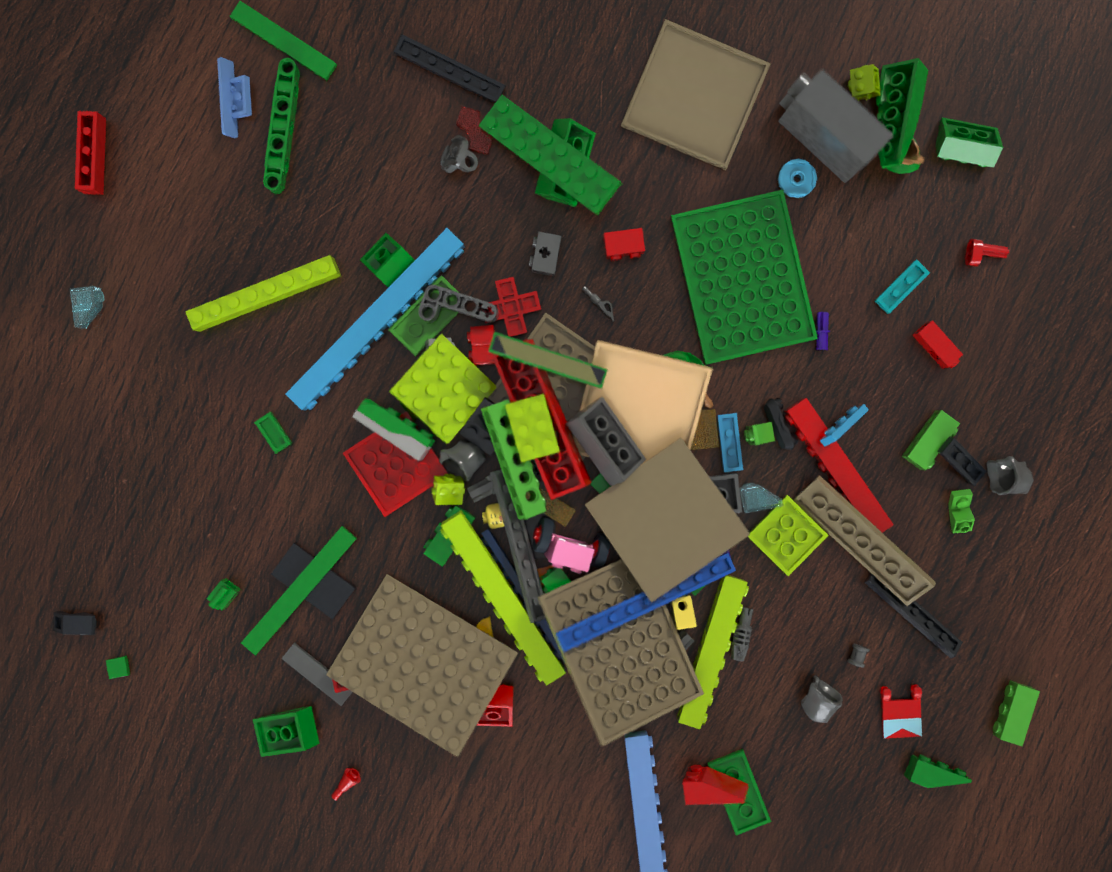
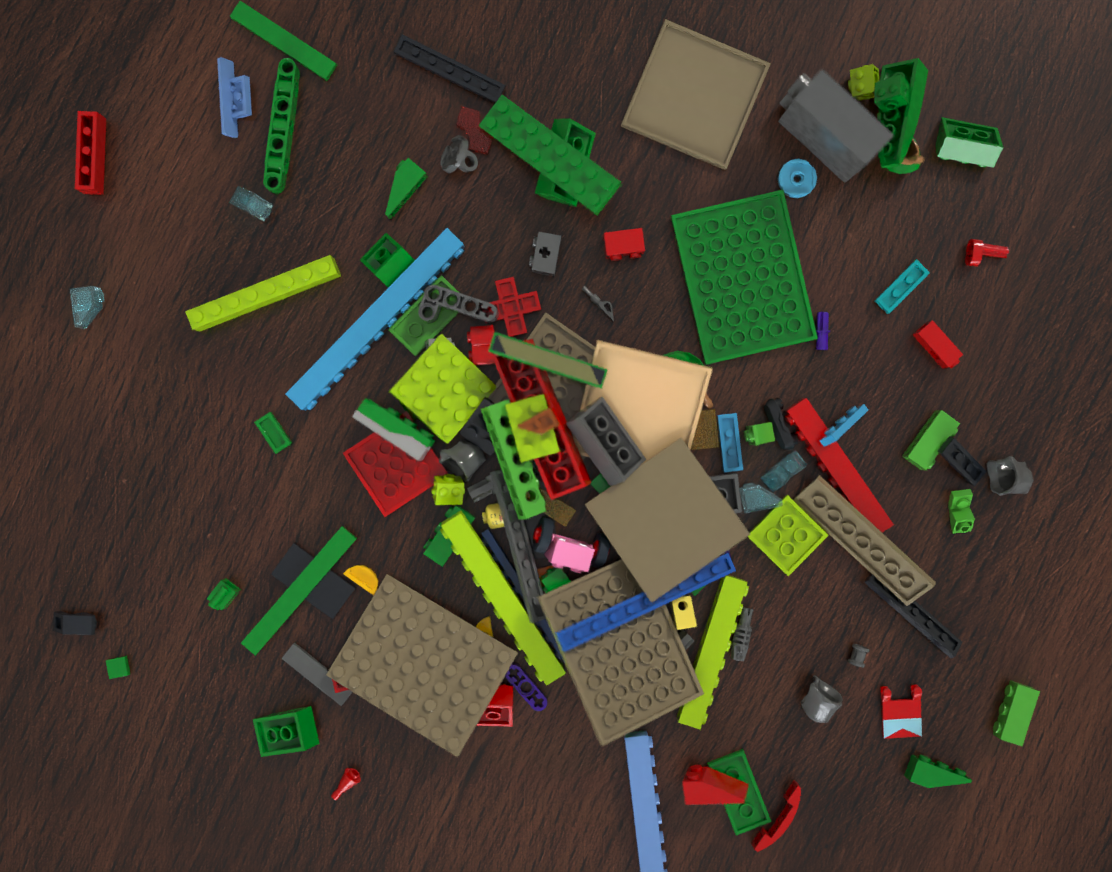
(251, 203): none -> clear light blue slope
(363, 577): none -> yellow tile
(405, 183): none -> green slope
(539, 694): none -> dark purple beam
(540, 423): none -> dark orange tile
(766, 838): none -> red slope
(783, 471): none -> clear light blue slope
(891, 93): none -> green head

